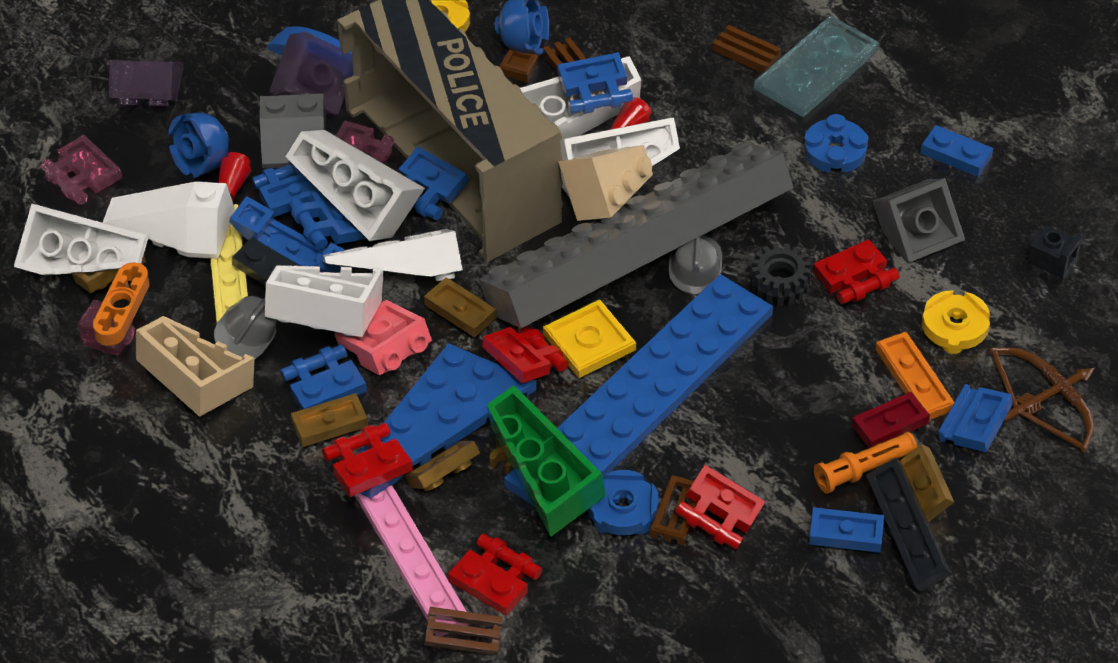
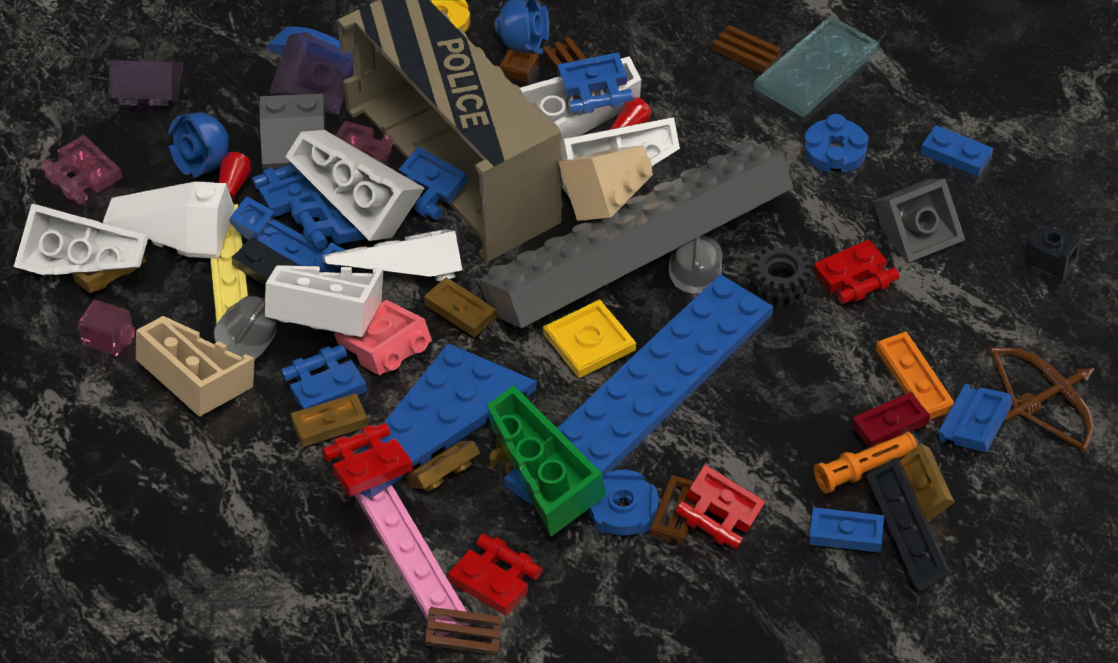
(122, 316): orange beam -> none
(524, 352): red plate -> none
(951, 335): yellow plate -> none

